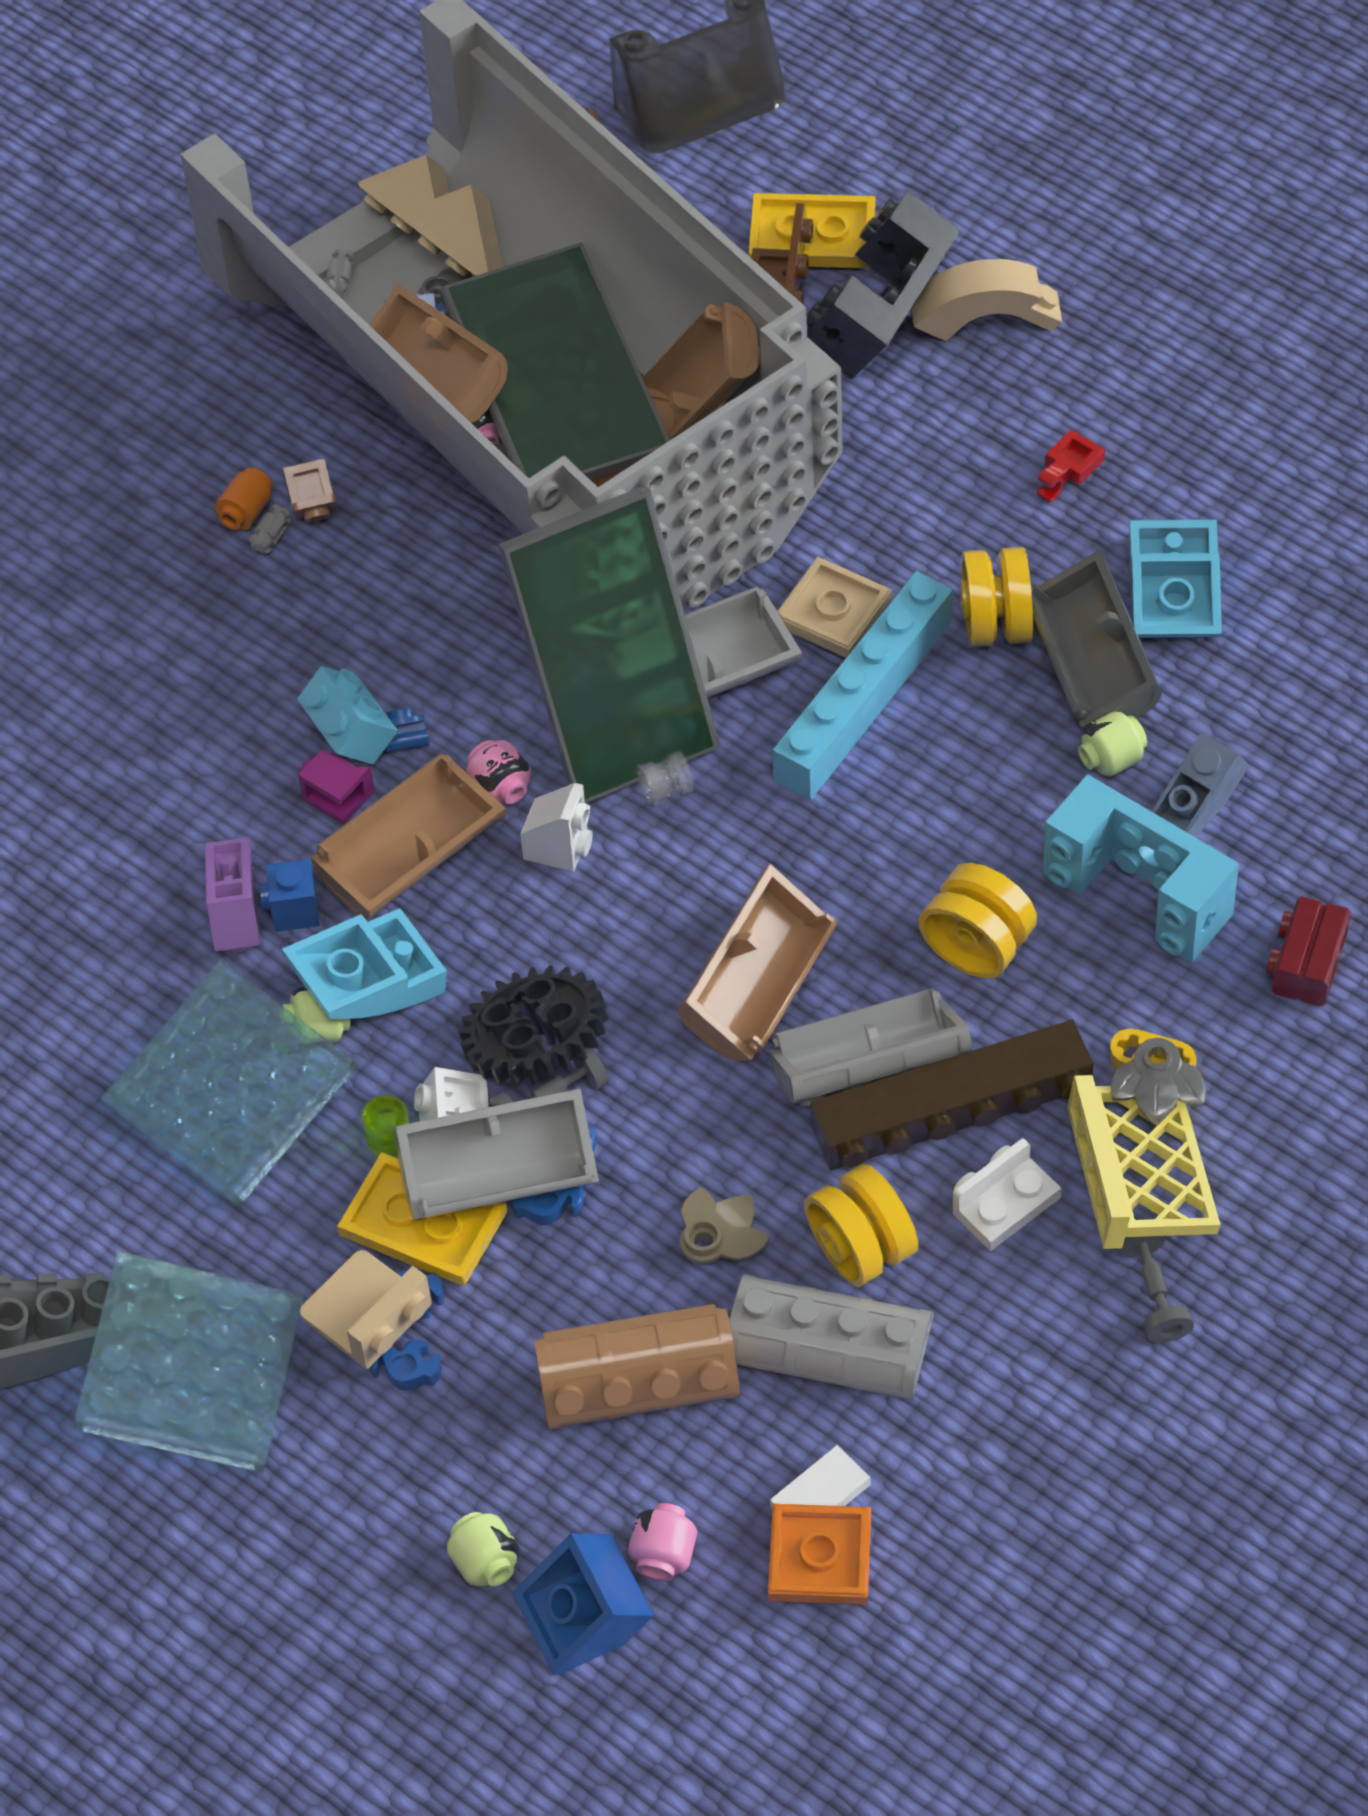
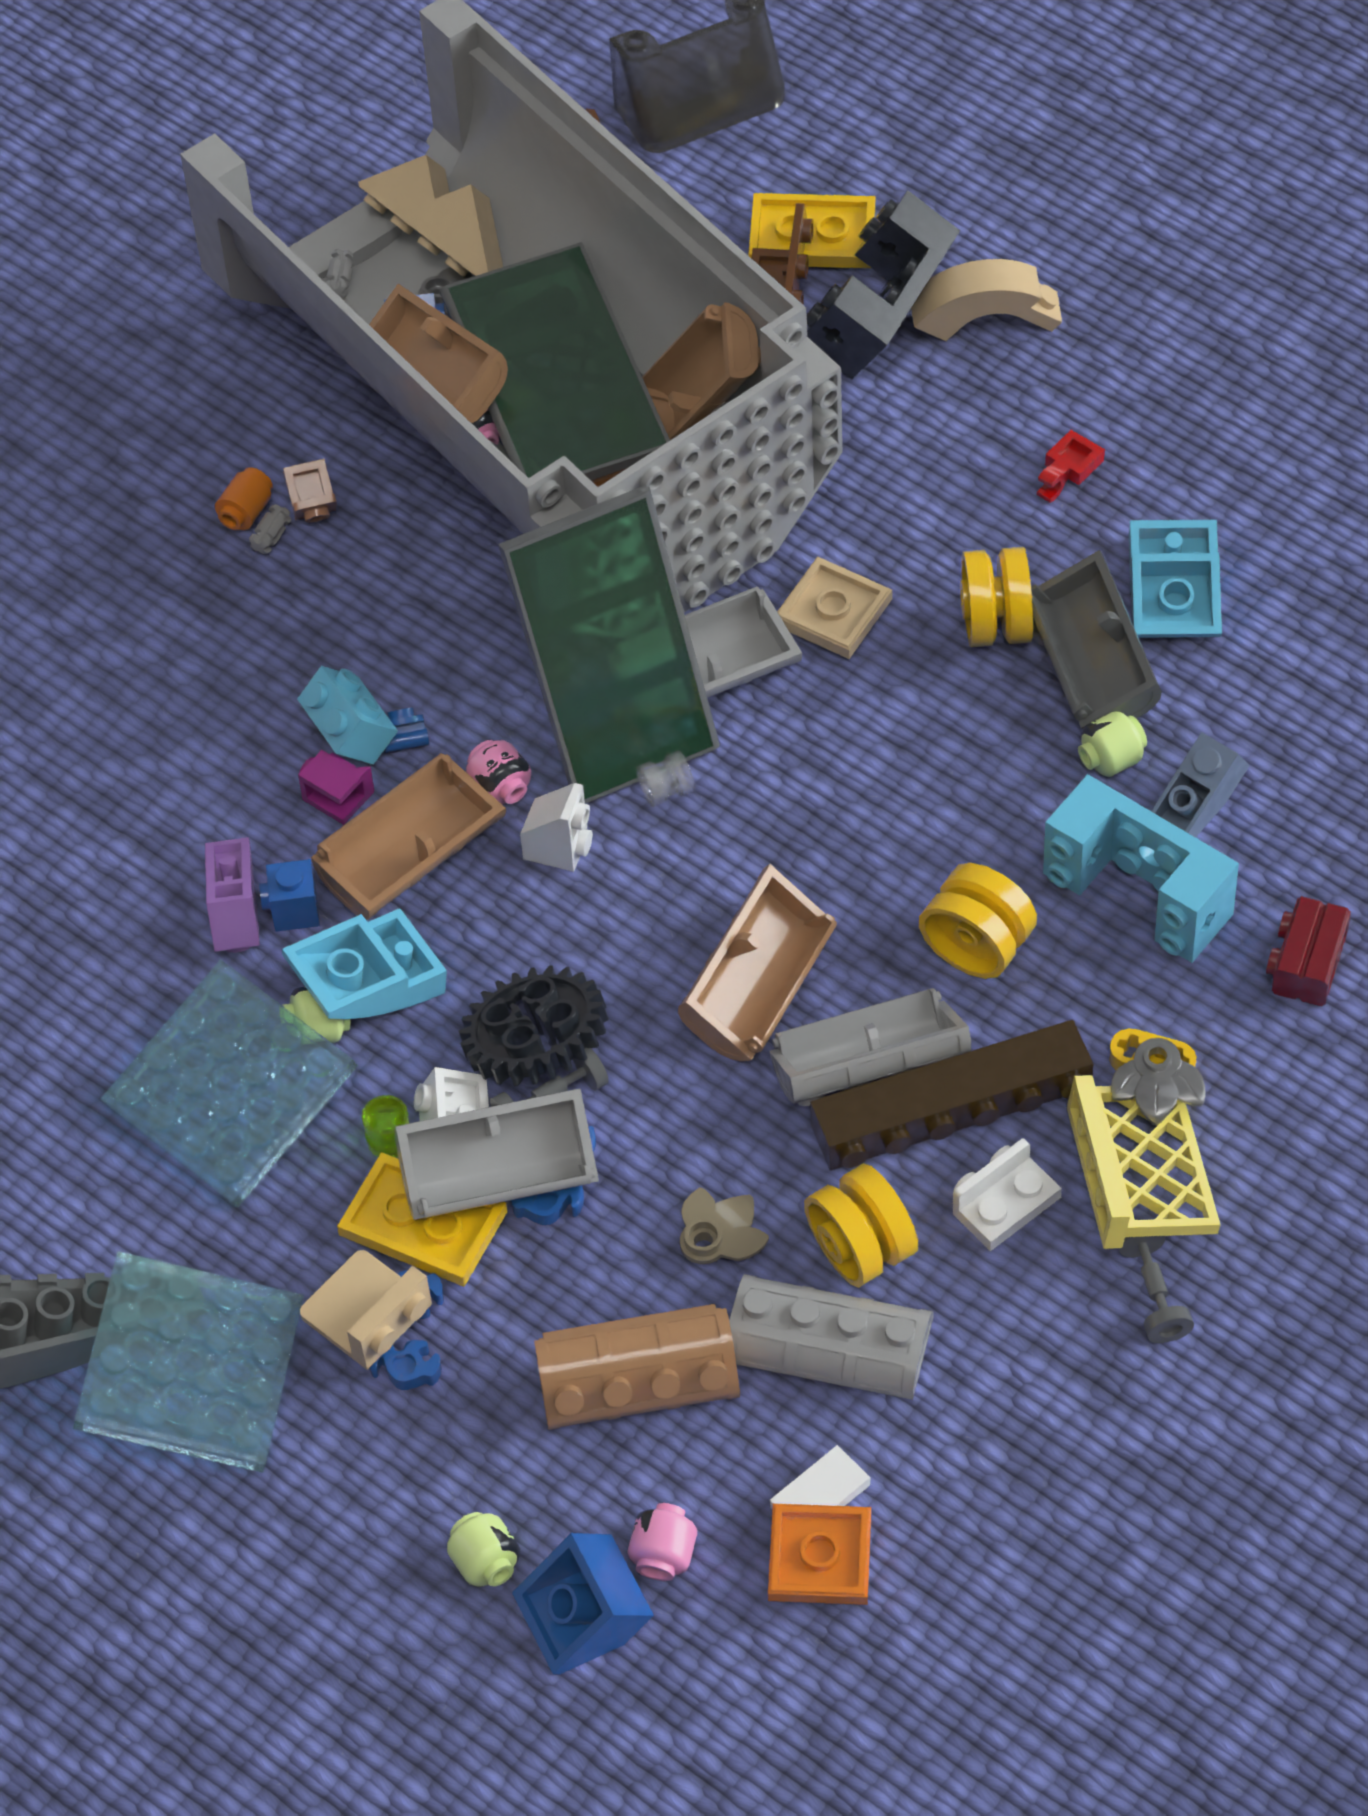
(862, 685): medium azure brick -> none

